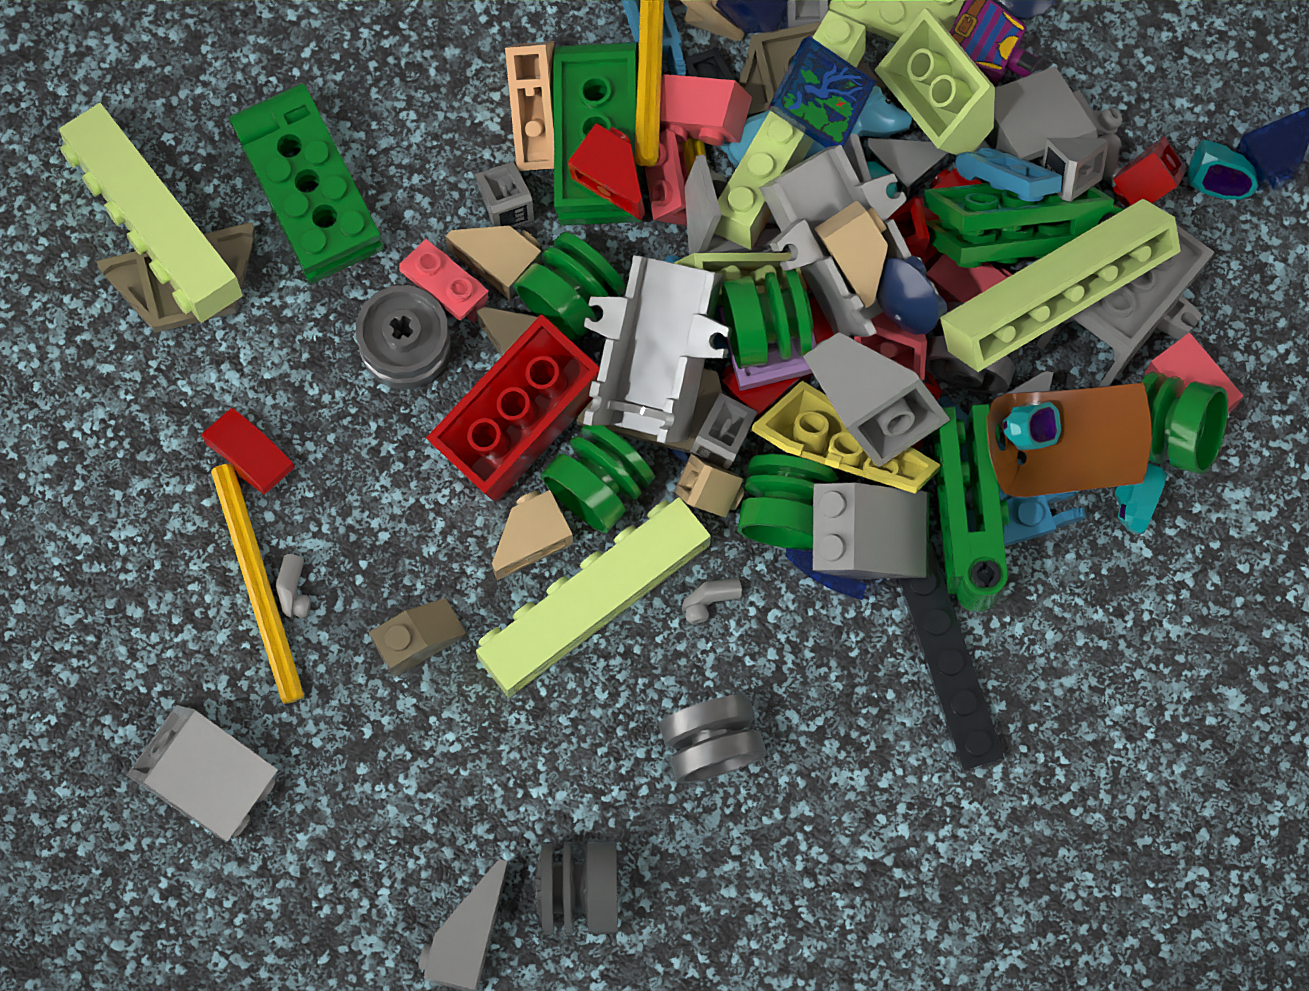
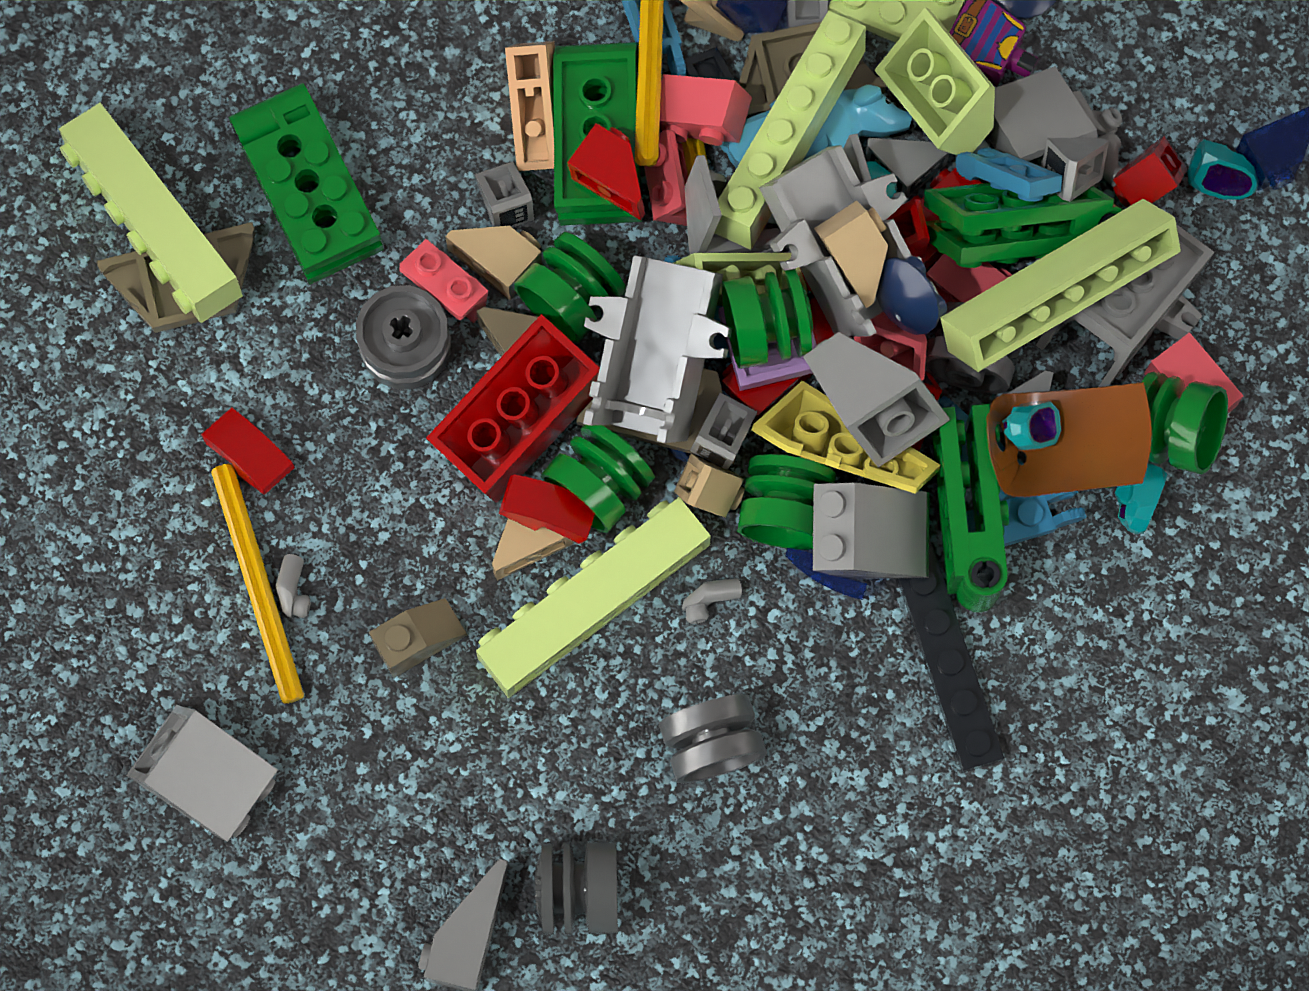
(548, 506): none -> red slope
(822, 94): tile -> none

